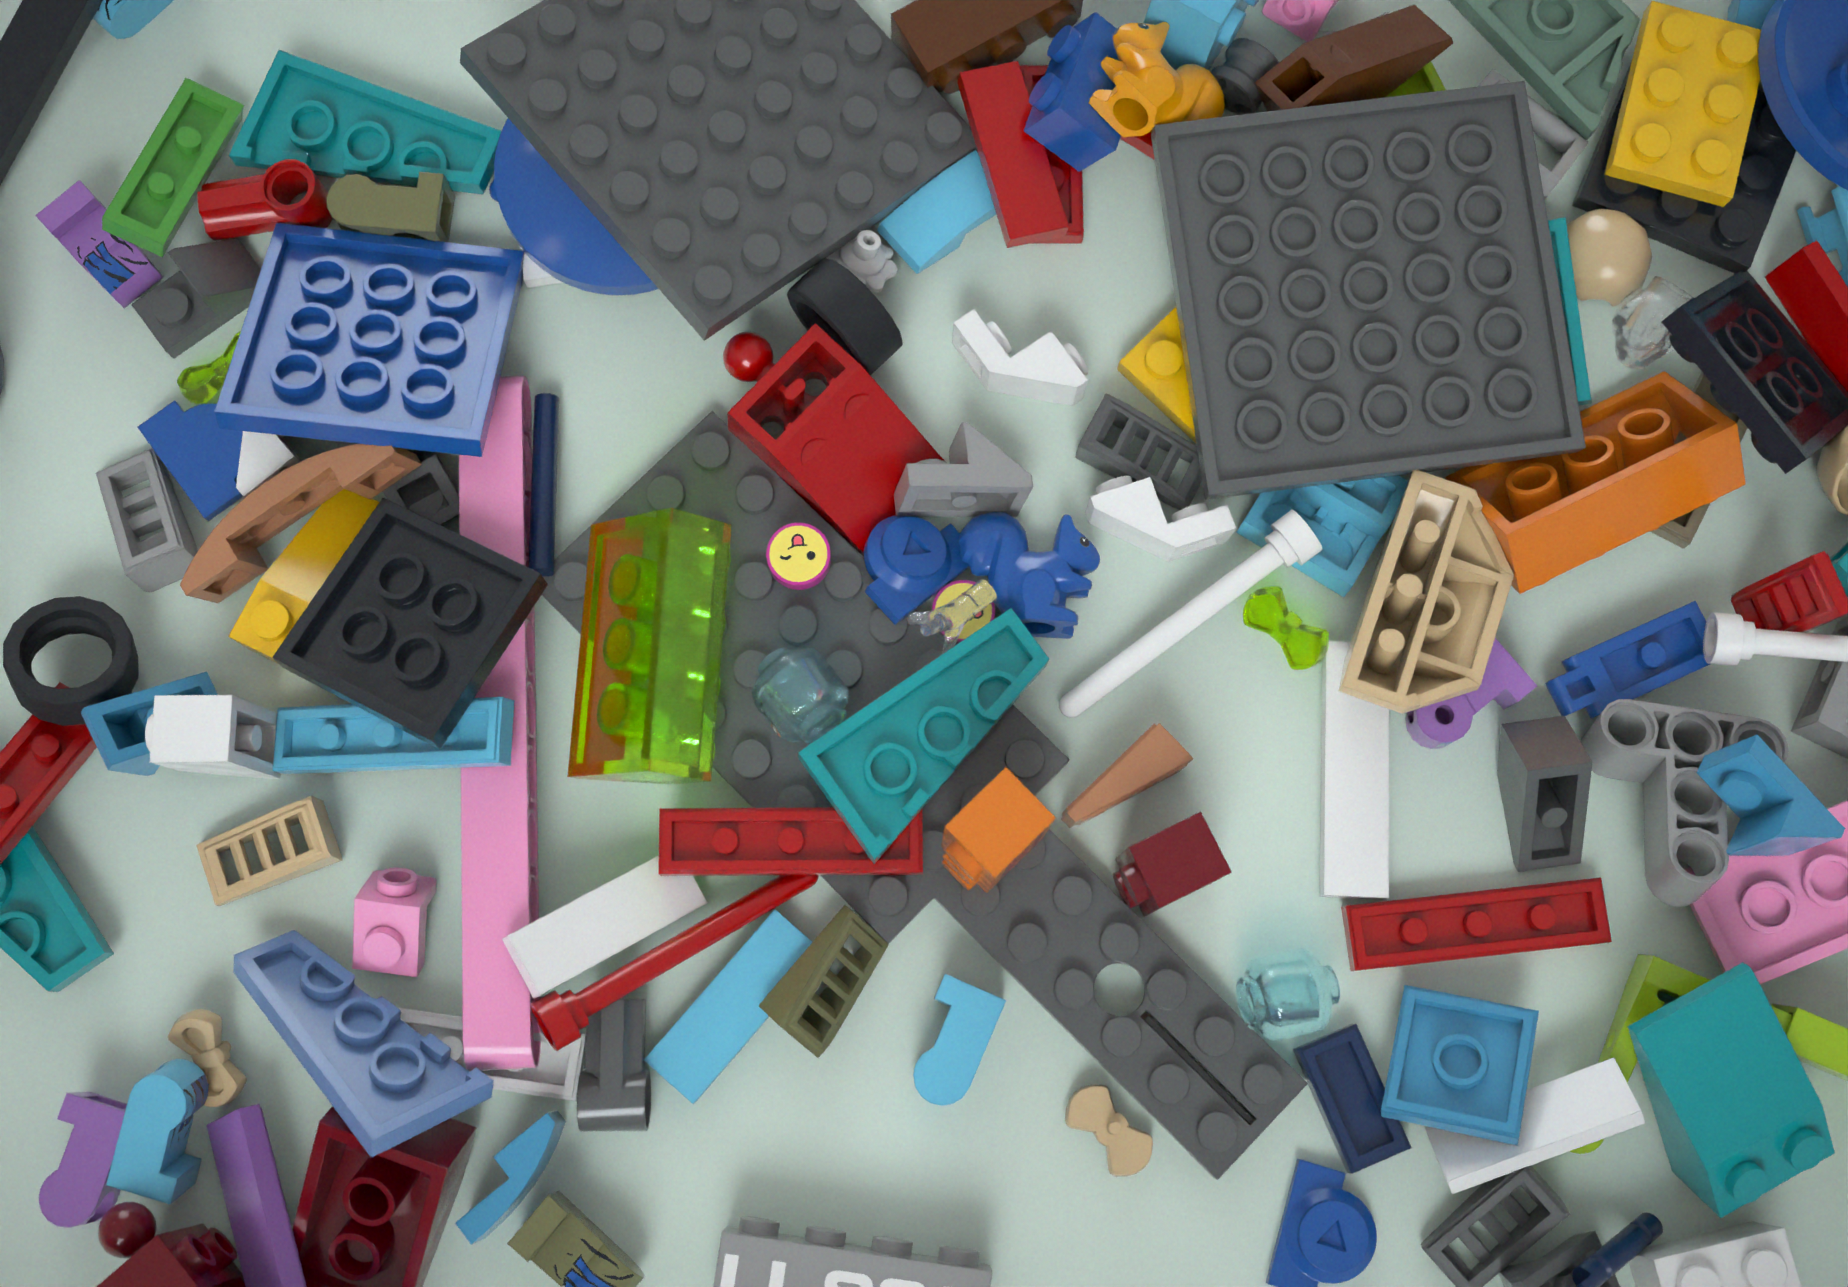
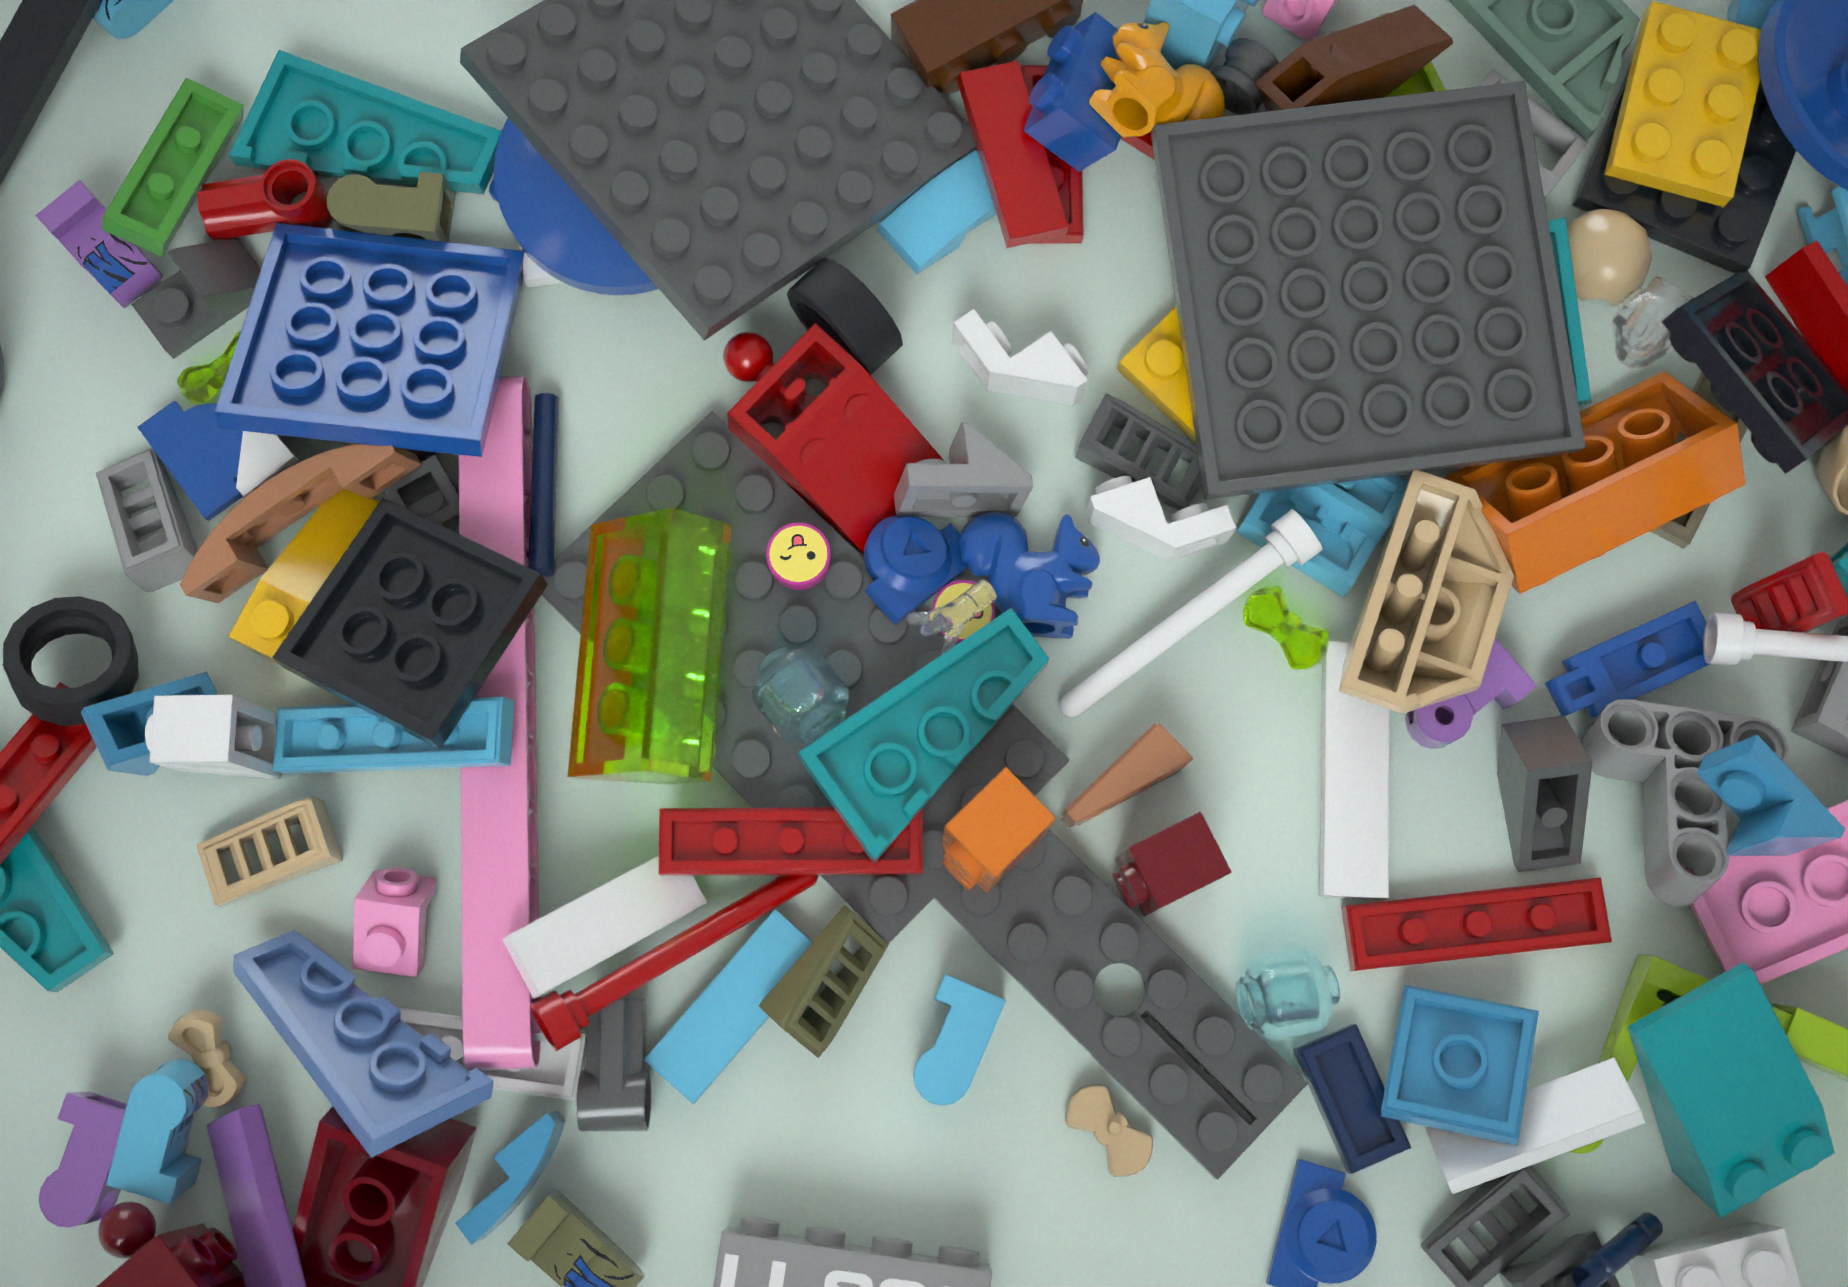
(867, 259): white plant -> none

